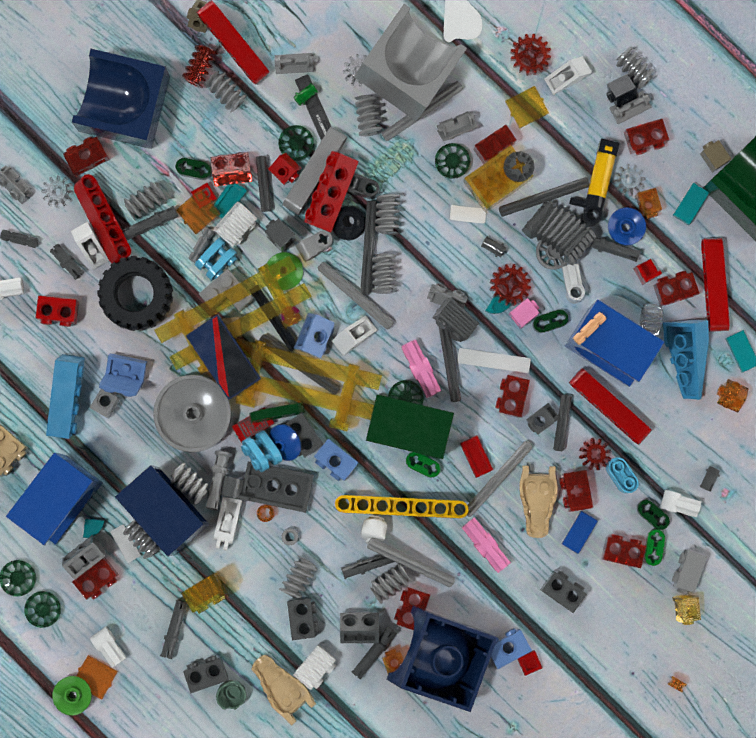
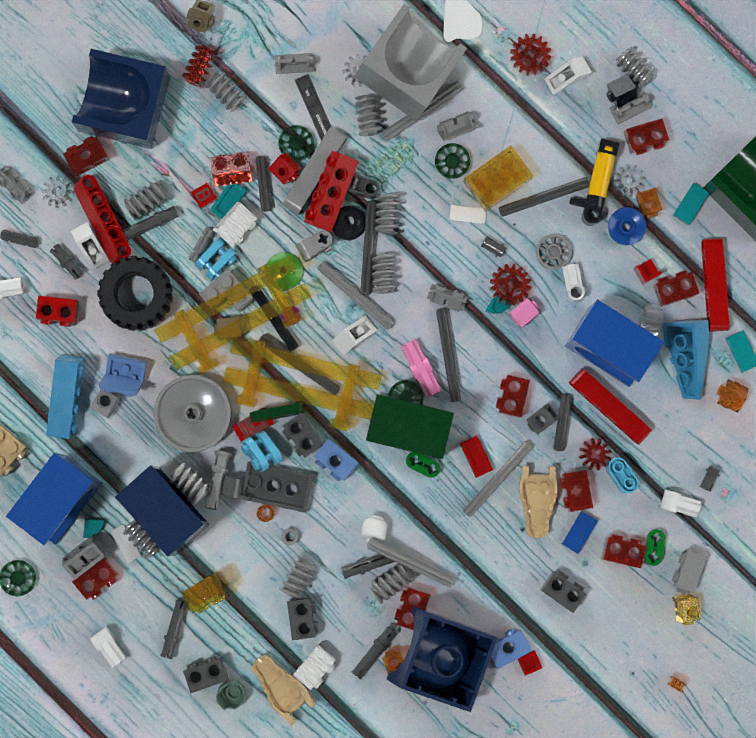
(42, 609): clear green wheel -> none
(62, 698): bright green dish -> none
(97, 675): clear orange piece -> none
(194, 164): dark green beam -> none
(198, 211): clear orange piece -> none
(223, 357): tile -> none
(227, 521): white hinge -> none
(232, 42): red beam -> none
(279, 234): dark grey brick -> none
(286, 441): blue dish -> none
(305, 94): green pin -> none
(306, 342): medium blue brick -> none
(359, 627): dark grey brick -> none
(392, 506): yellow beam -> none
(455, 320): dark grey brick -> none
(486, 545): bright pink piece -> none
(493, 360): white sticker -> none
(494, 144): clear red brick -> none
(515, 174): dark grey gear -> none
(527, 107): clear yellow piece -> none
(548, 317): dark green beam -> none
(560, 231): dark grey piece -> none
(589, 328): light nougat axle -> none
(615, 249): dark grey pin -> none
(650, 518): dark green beam -> none
(715, 155): dark tan brick -> none

